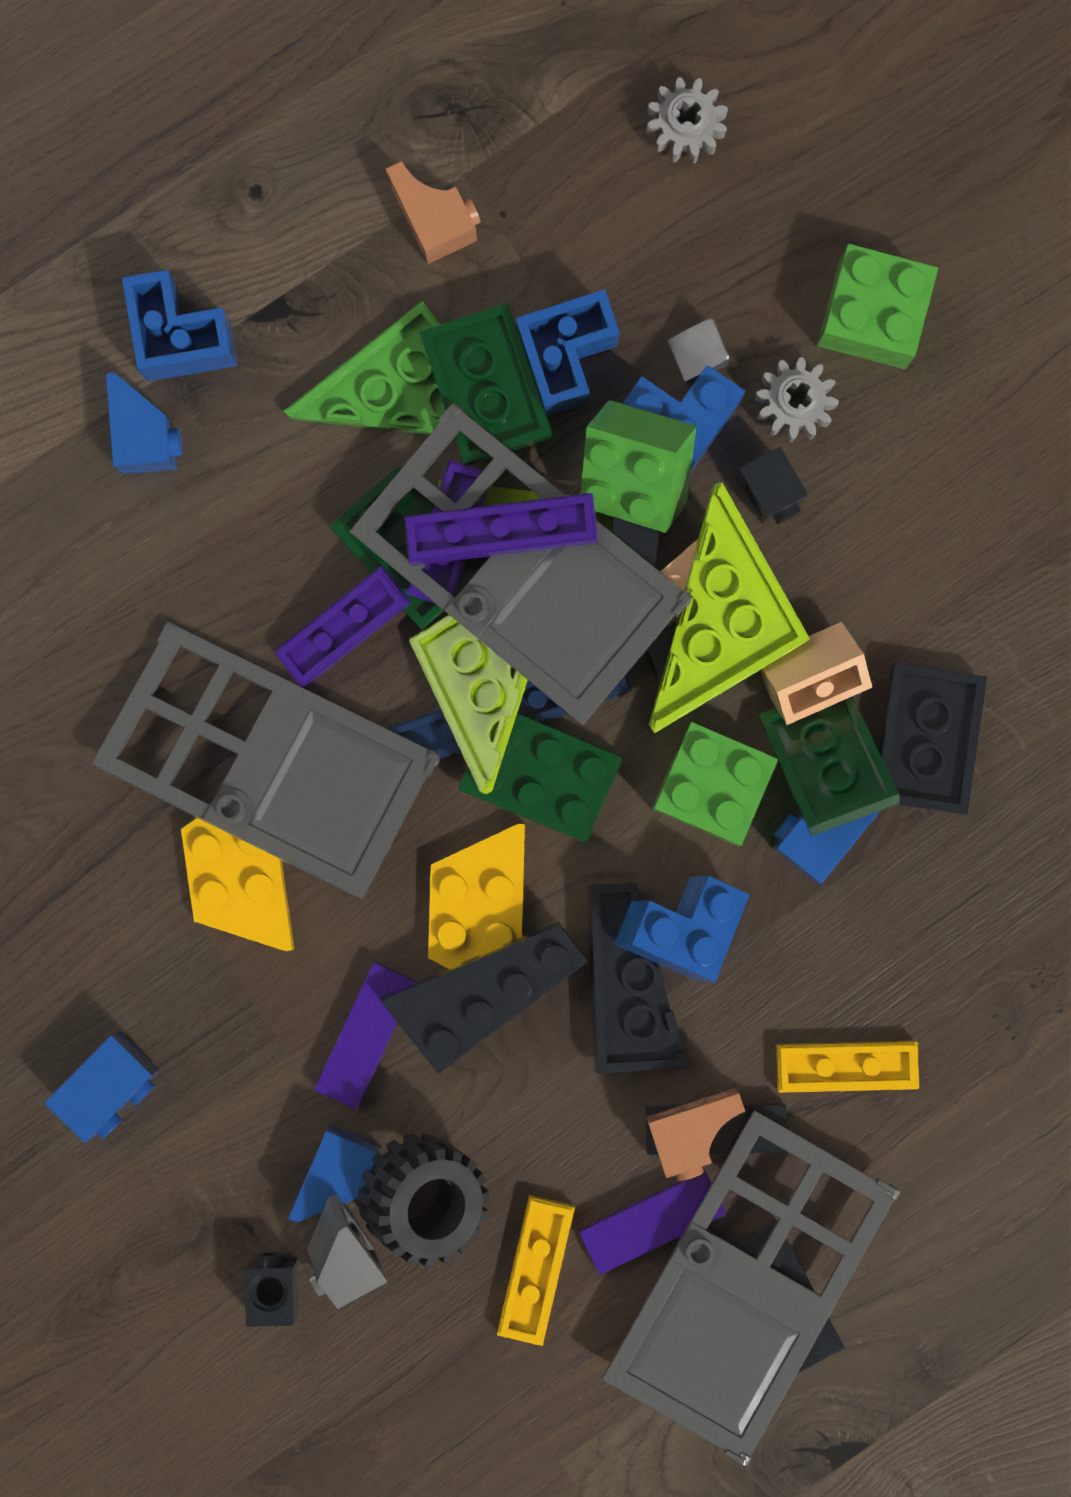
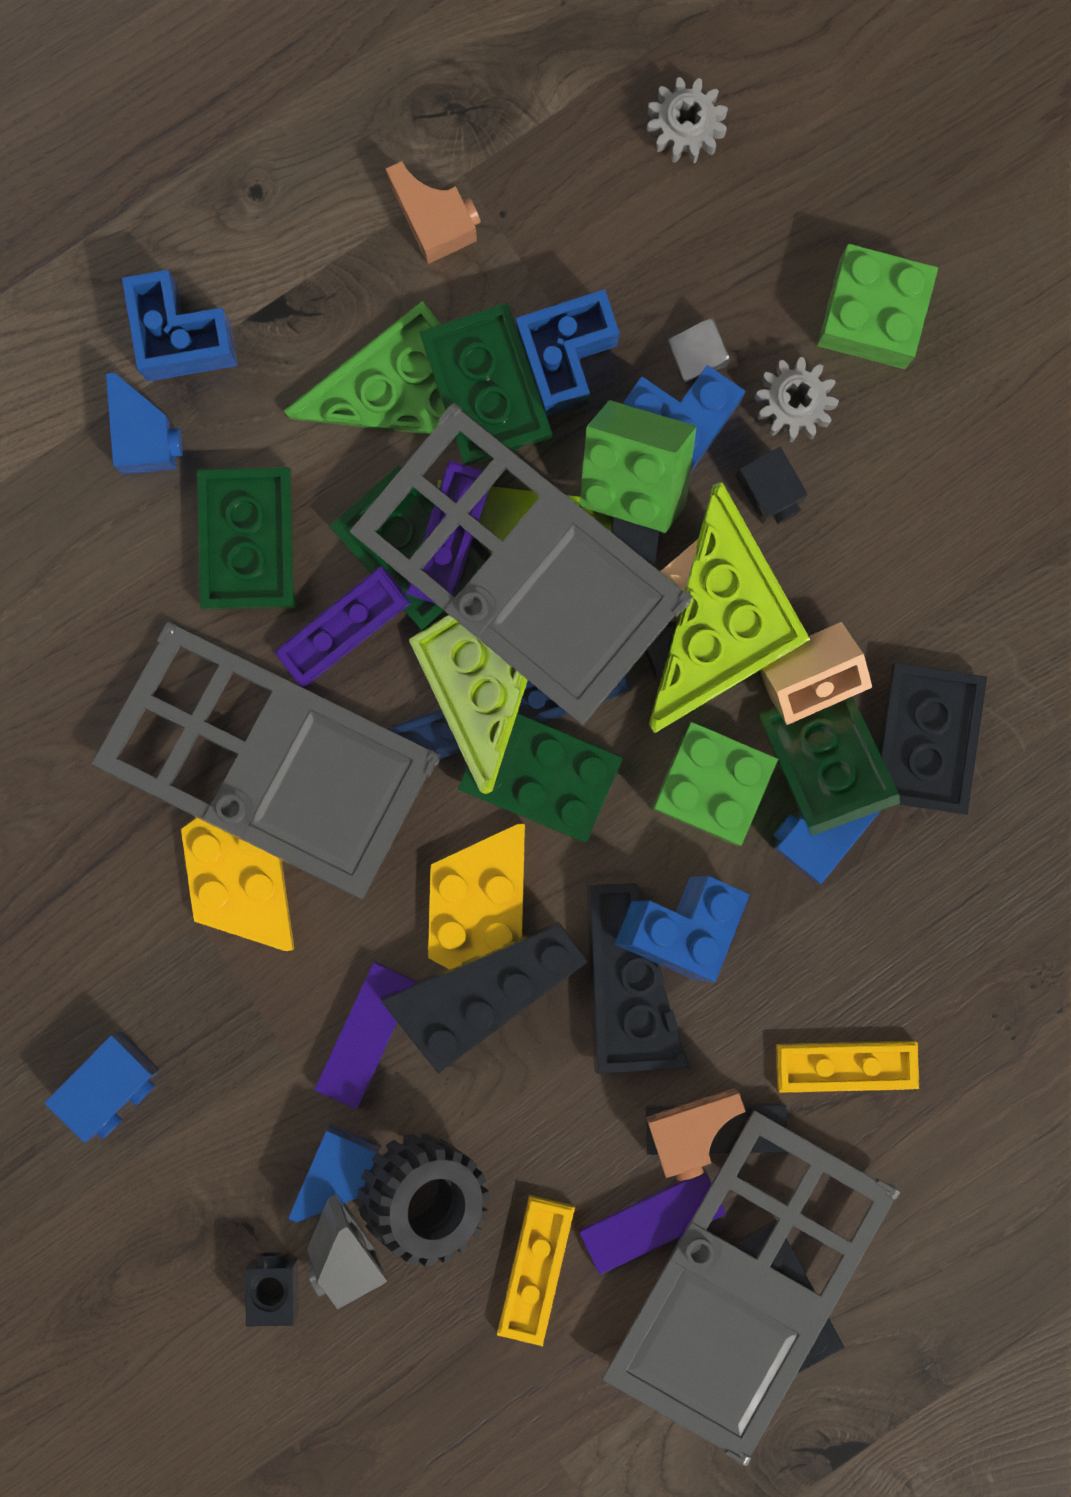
(245, 538): none -> dark green plate
(501, 529): dark purple tile -> none

